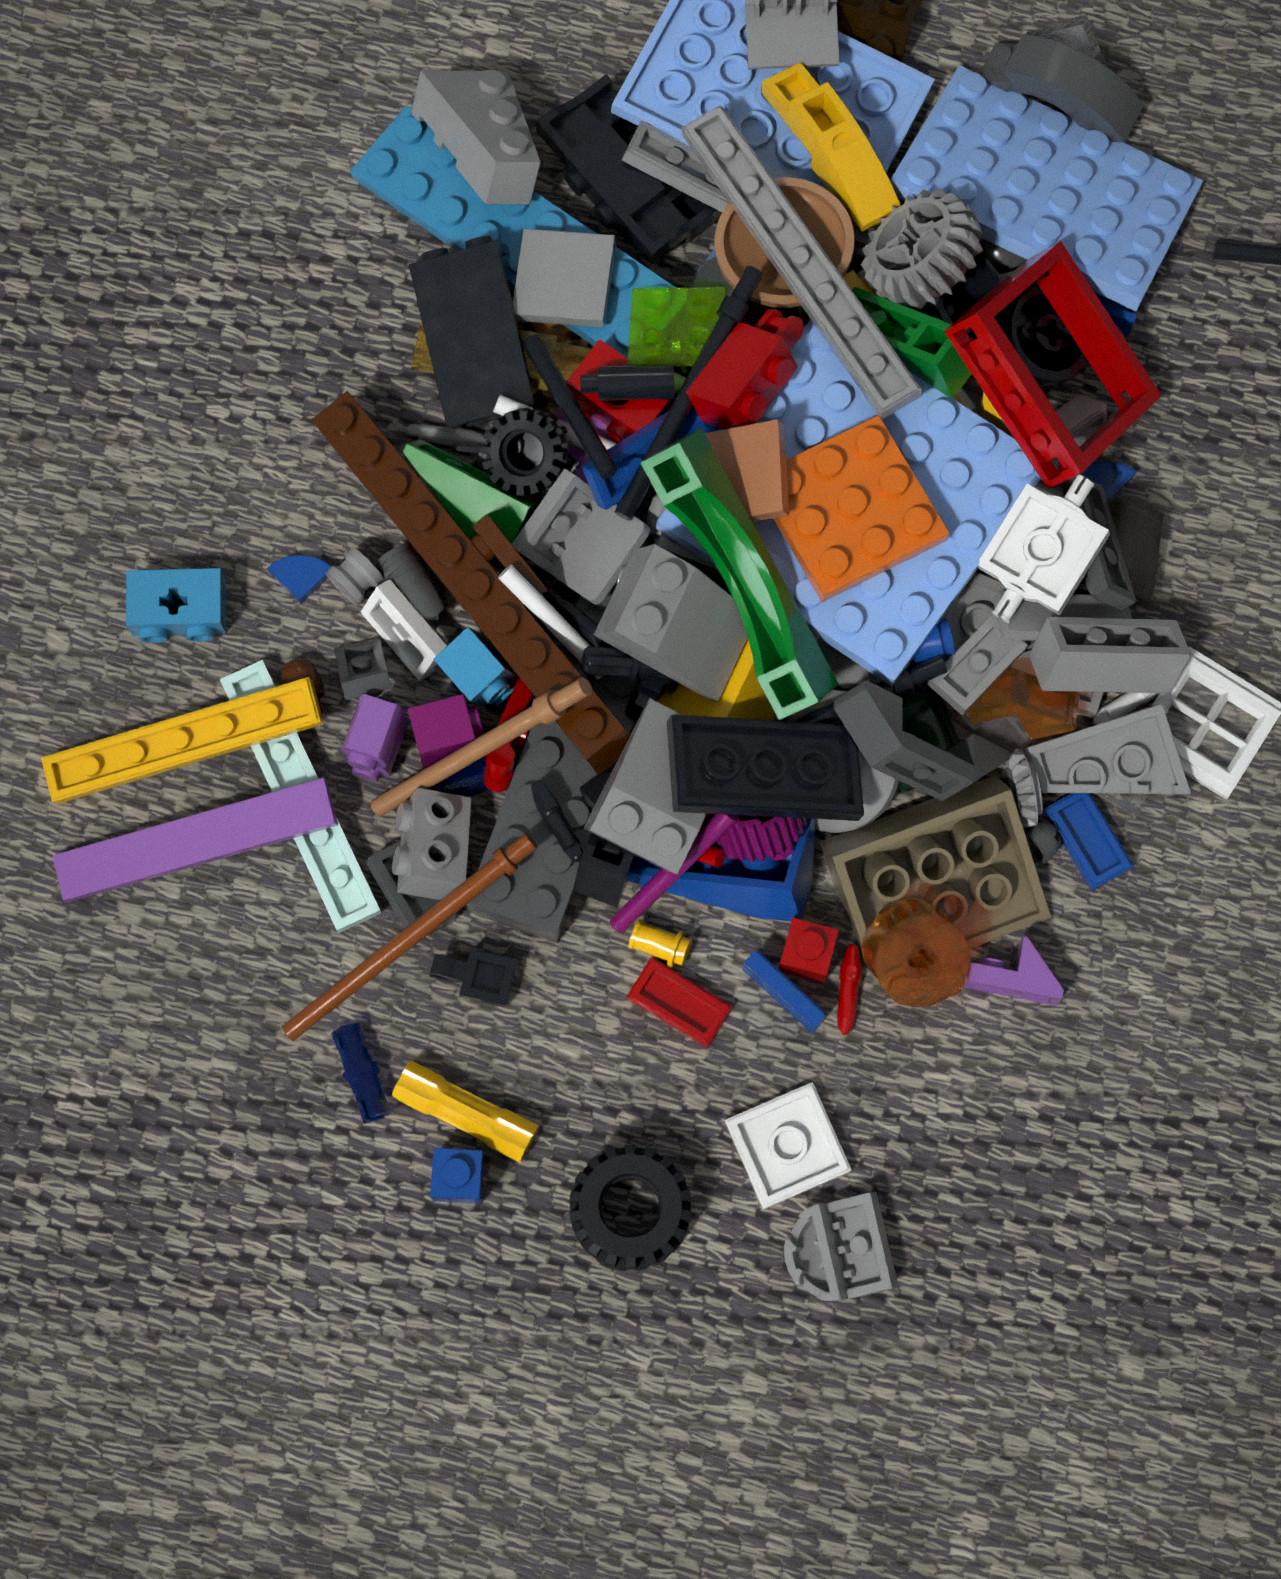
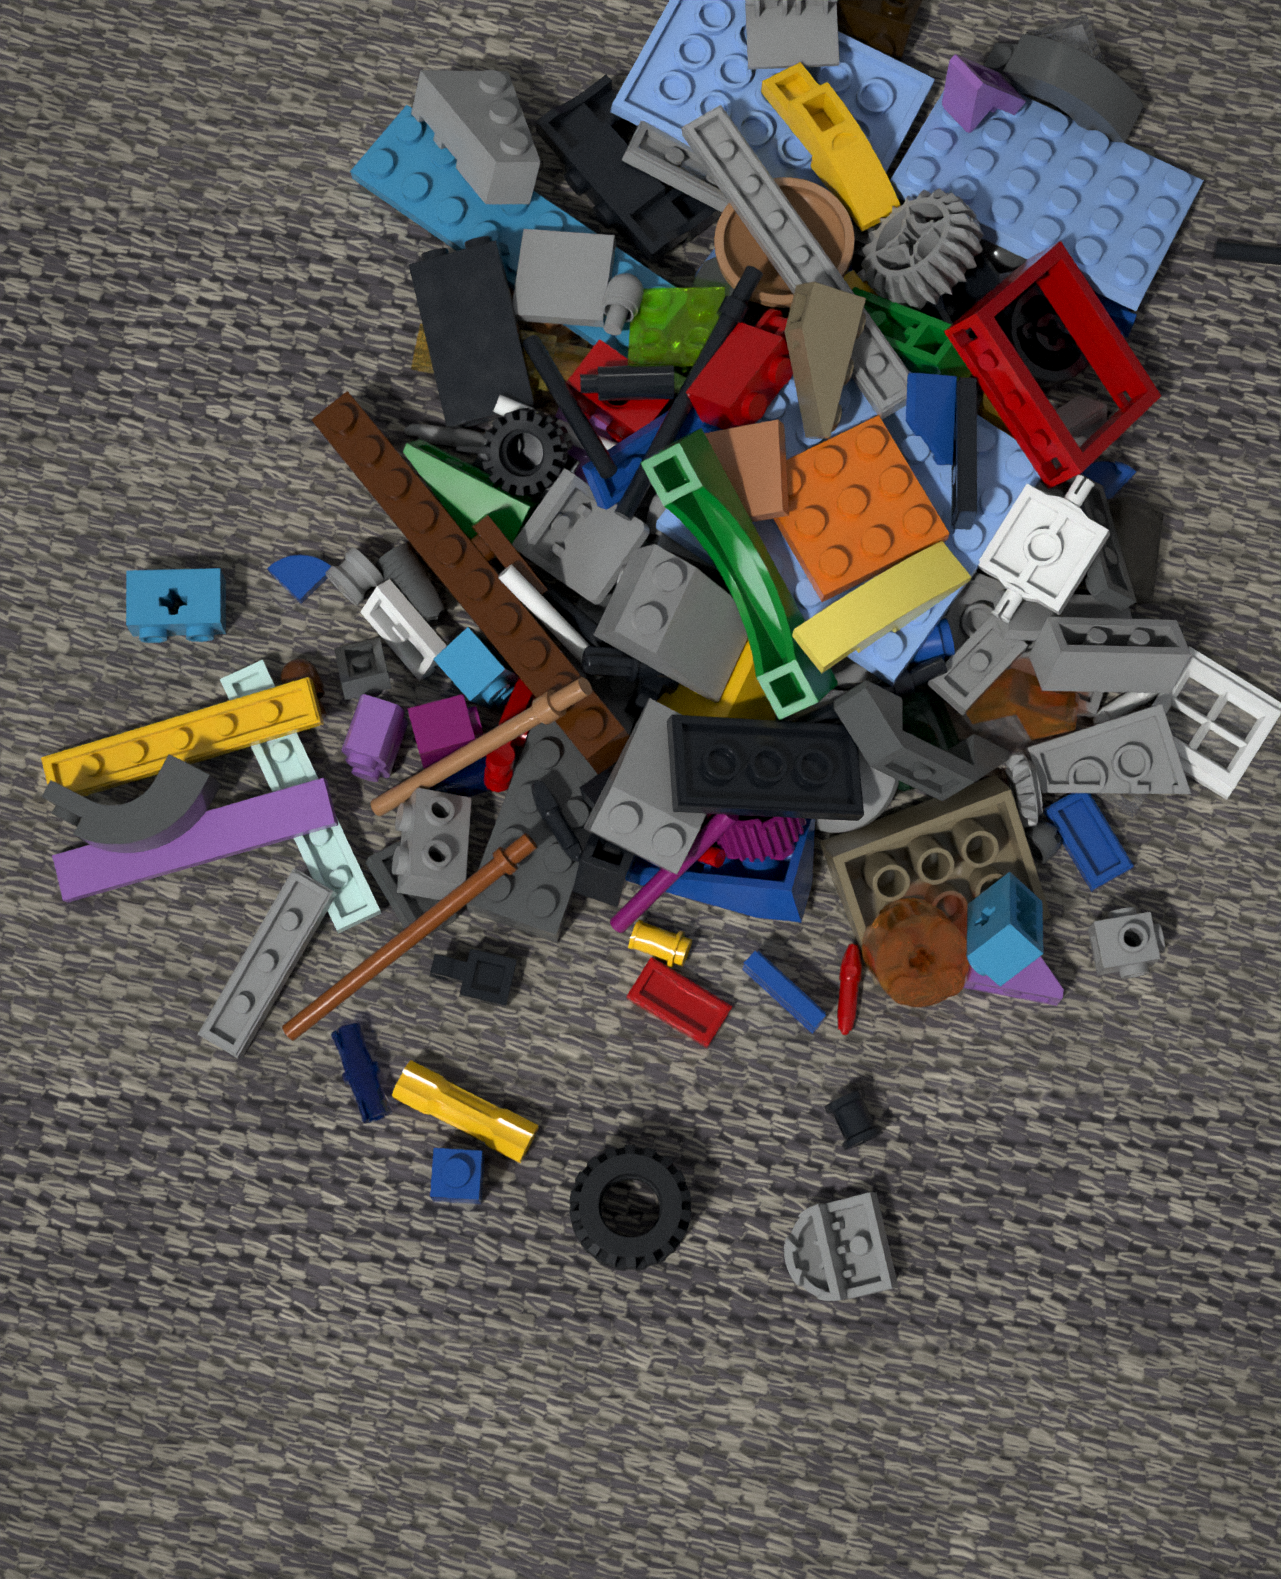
(152, 820): none -> dark grey arch
(267, 963): none -> light grey tile
(621, 301): none -> light grey cylinder
(787, 1145): white tile -> none
(808, 950): red brick -> none
(820, 348): none -> dark tan slope
(853, 1119): none -> black bush
(881, 606): none -> light yellow slope
(932, 412): none -> blue tile
(964, 455): none -> black tile
(974, 91): none -> medium lavender slope
(1004, 929): none -> dark azure brick
(1111, 951): none -> light grey brick

